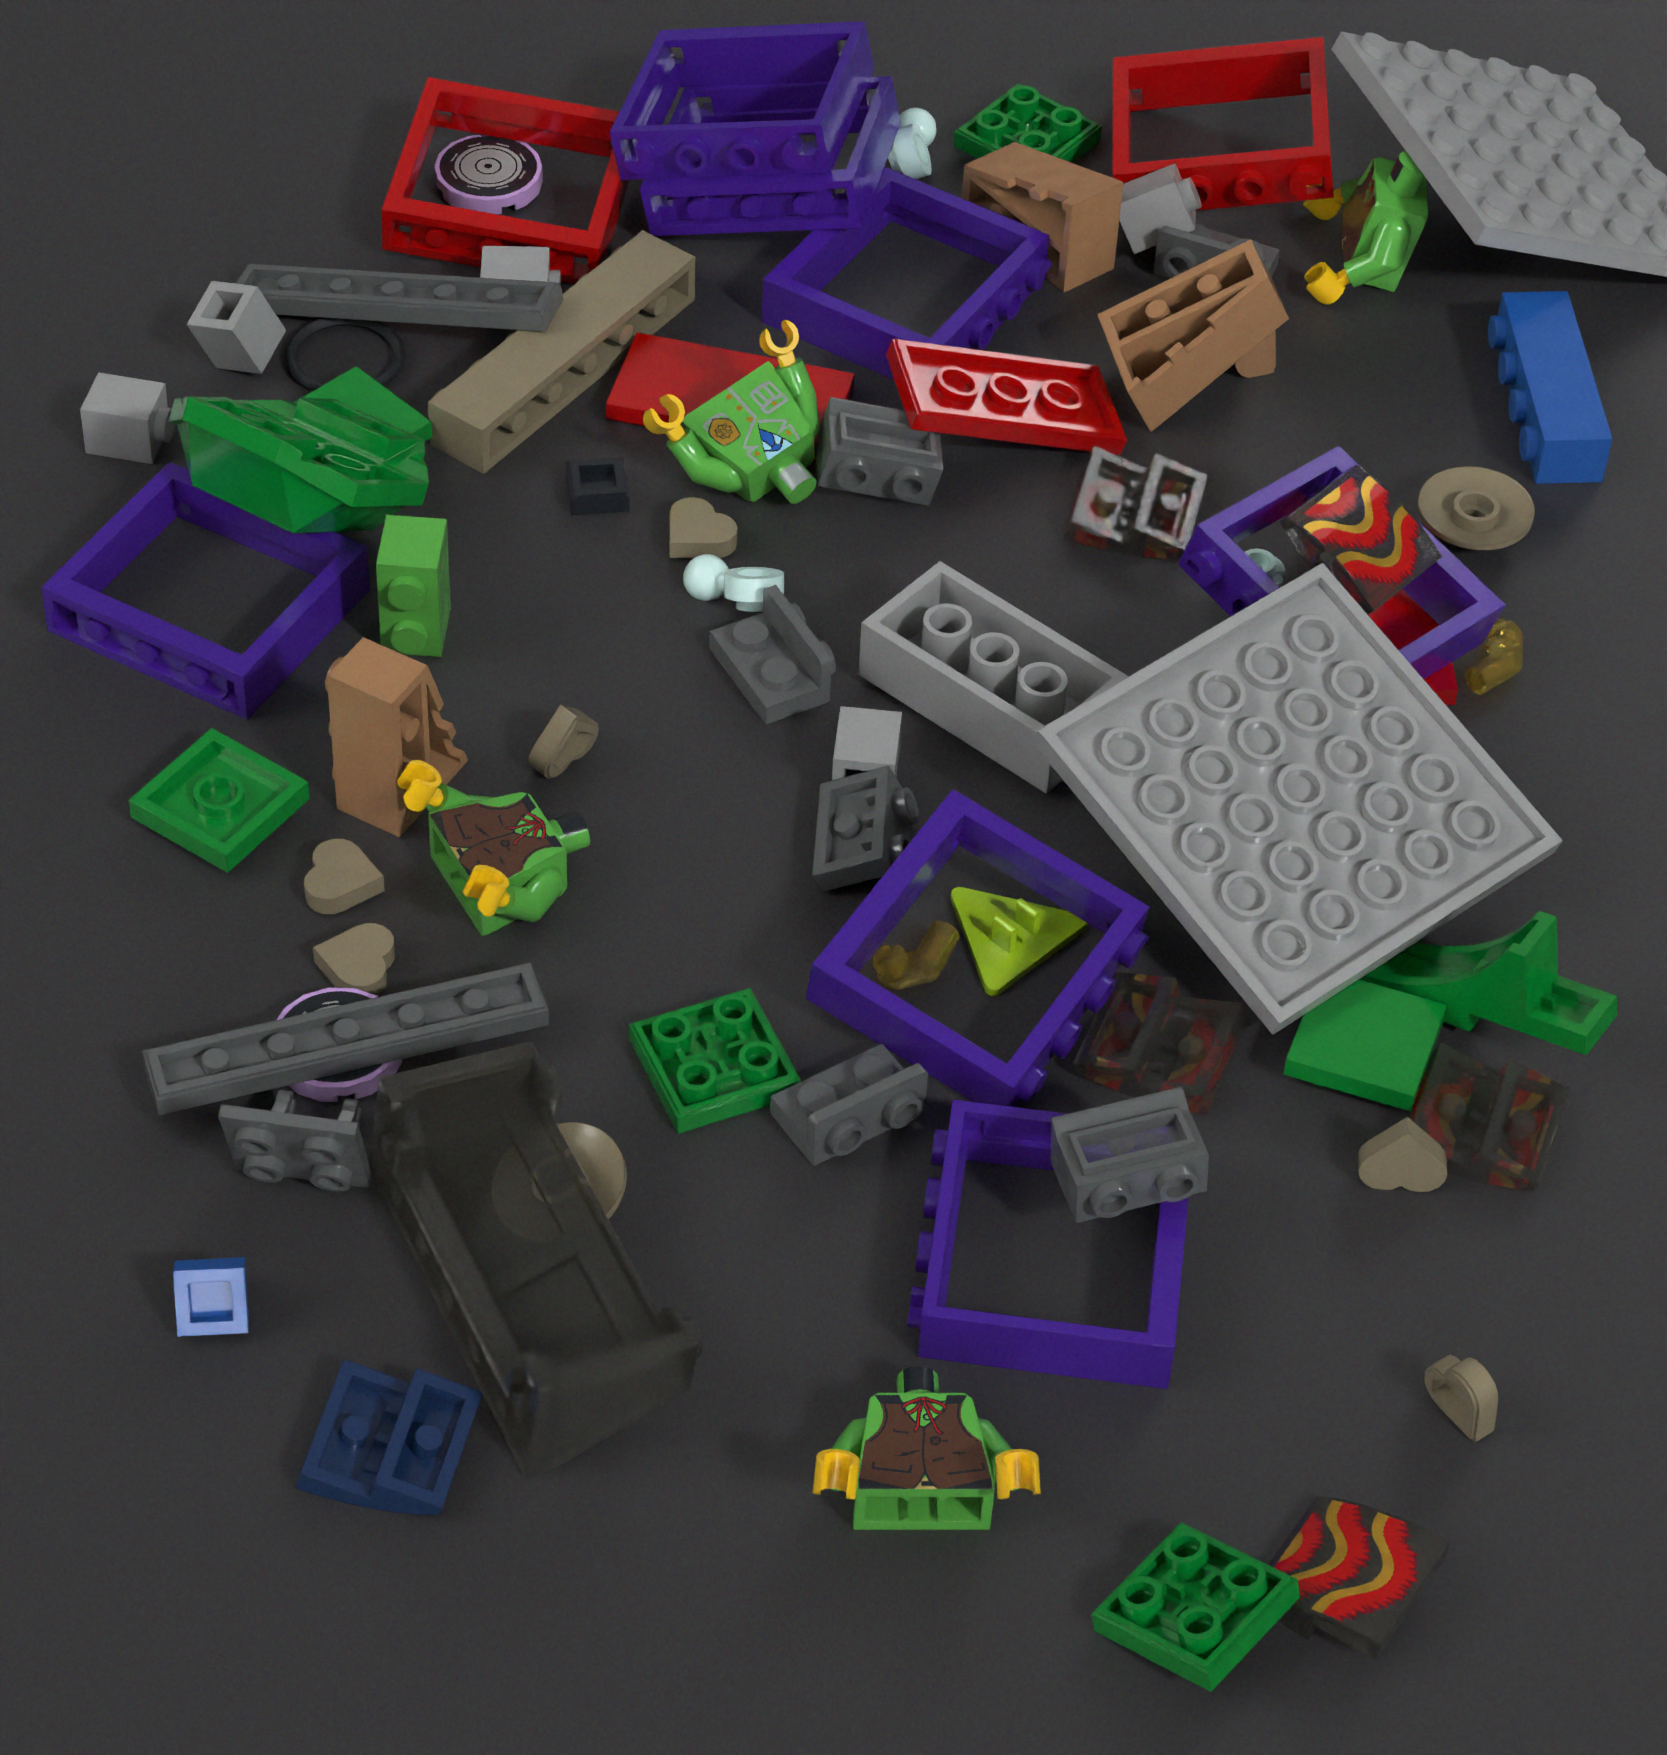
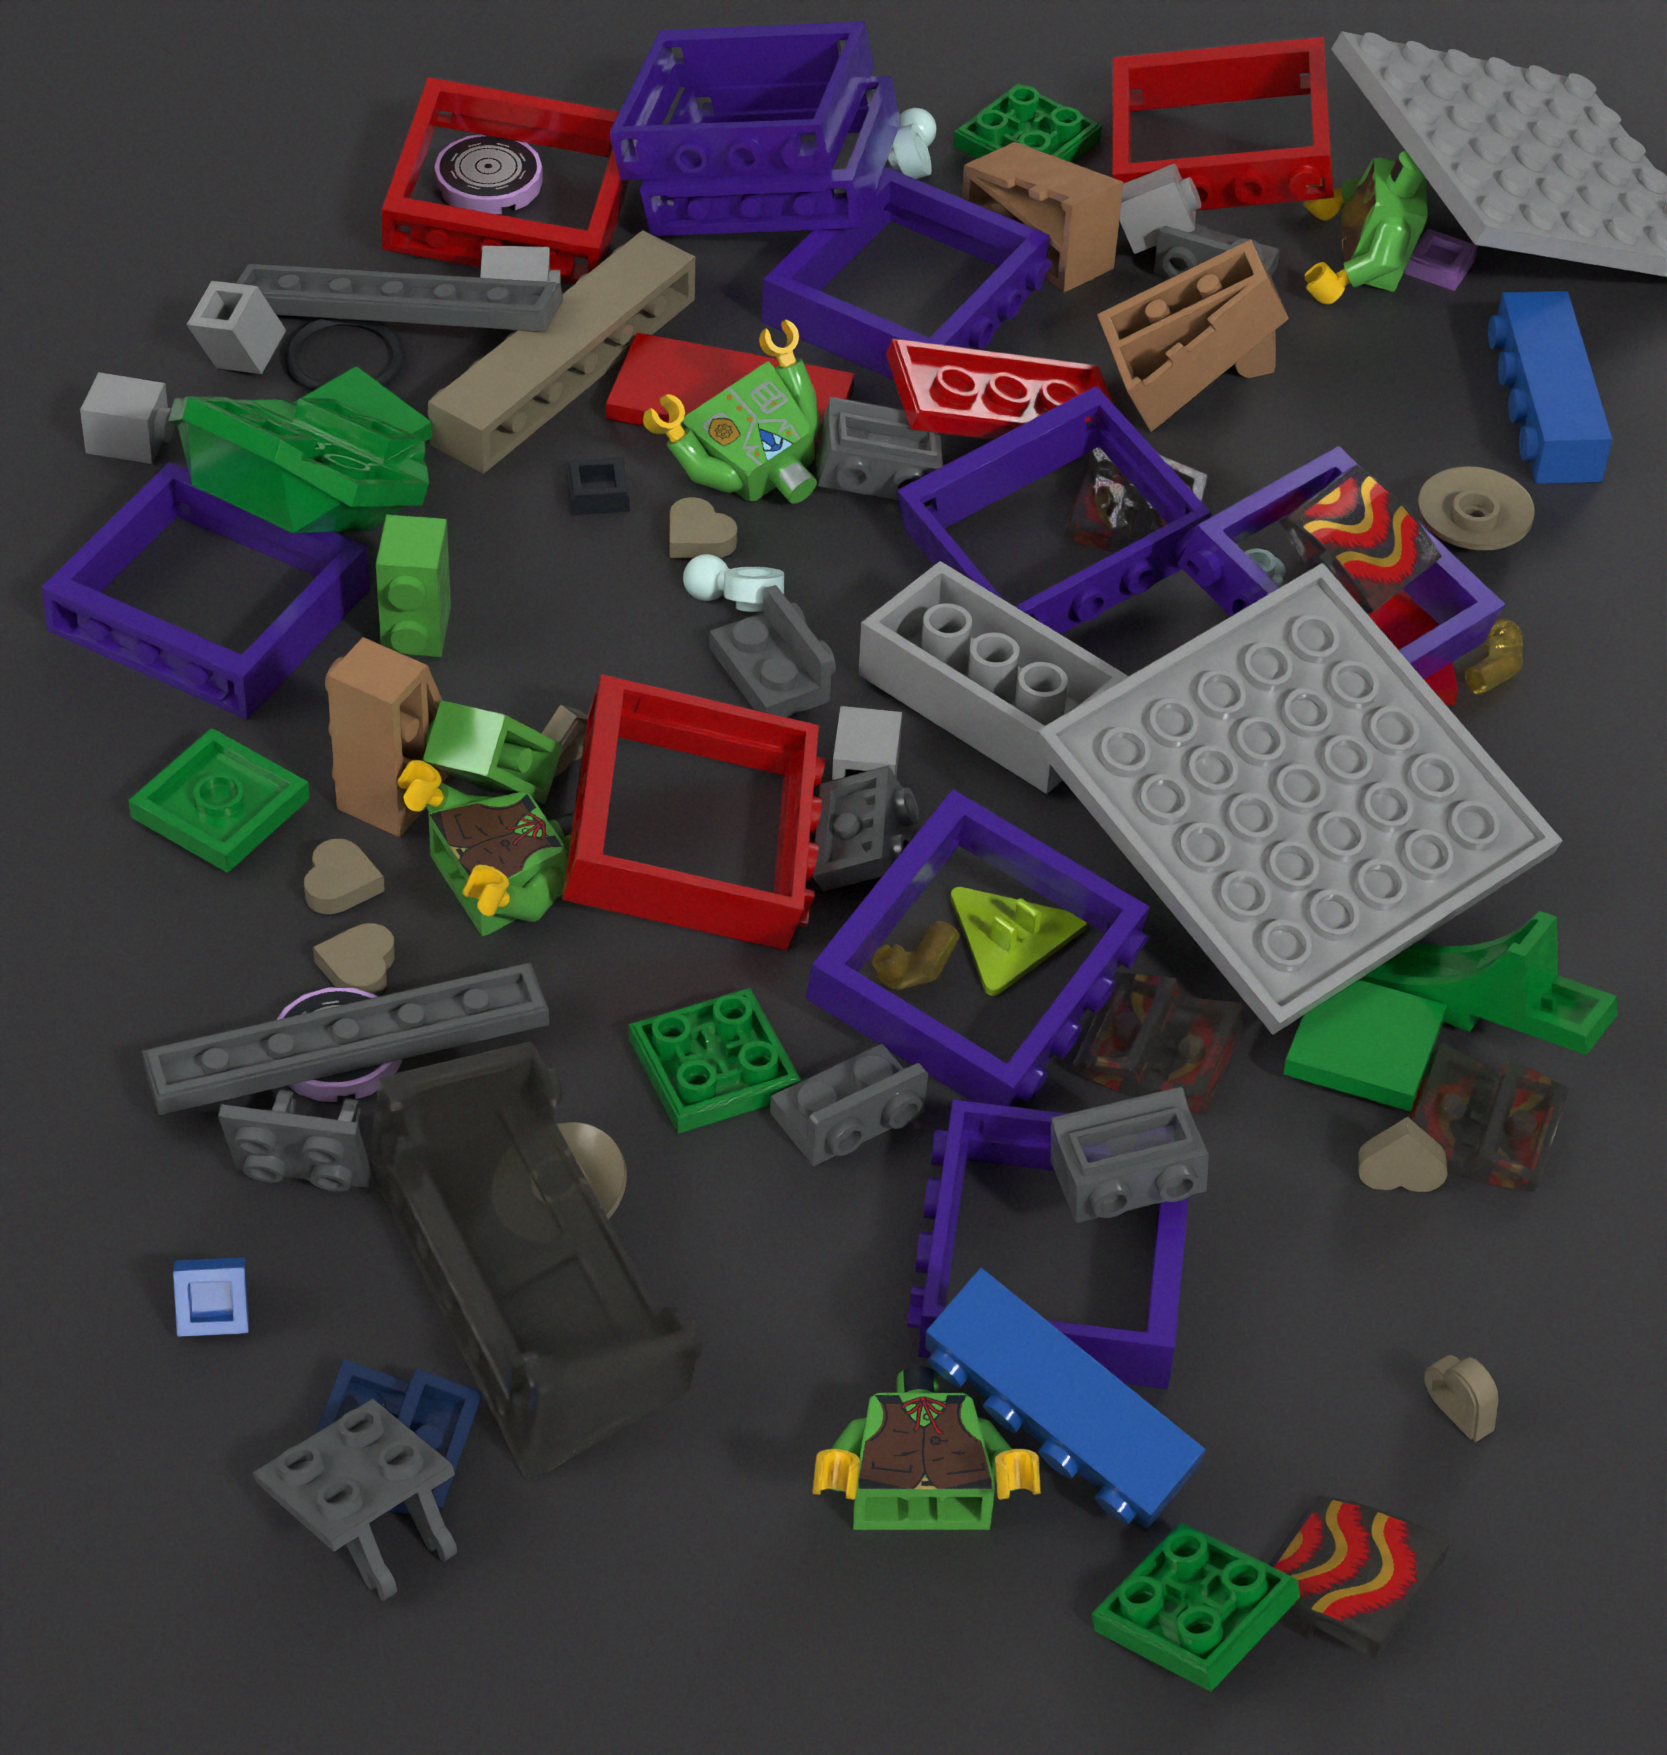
(355, 1475): none -> dark grey plate
(491, 751): none -> bright green brick
(714, 732): none -> red window
(1034, 452): none -> dark purple window
(1063, 1400): none -> blue brick
(1441, 259): none -> medium lavender tile

